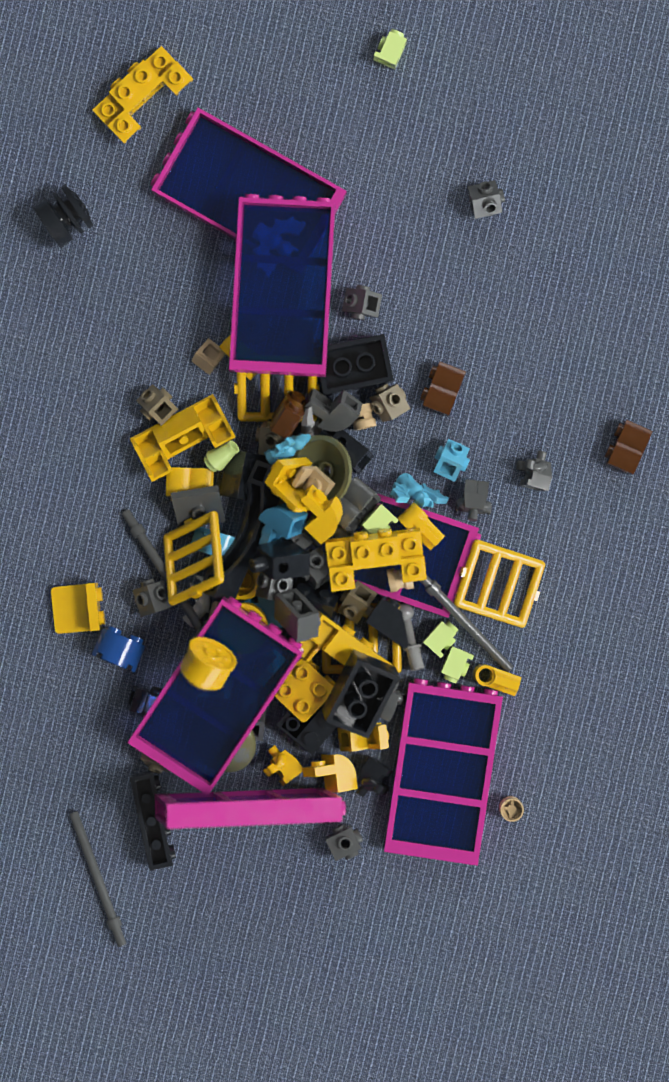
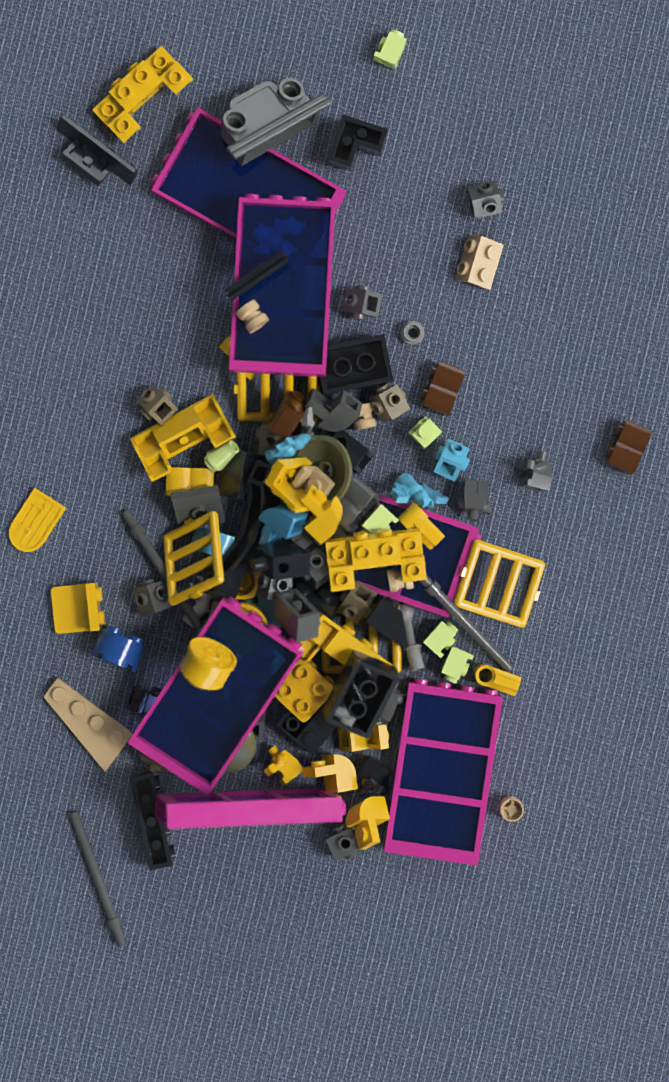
(35, 521): none -> yellow window
(63, 215): black wheel -> none
(90, 724): none -> tan wing
(91, 156): none -> black bracket
(208, 356): tan slope -> none
(253, 318): none -> tan wheel
(256, 275): none -> black axle
(268, 117): none -> dark grey brick
(355, 135): none -> black brick
(365, 819): none -> yellow brick
(412, 325): none -> light grey plate
(425, 432): none -> yellowish green brick
(479, 261): none -> tan bracket

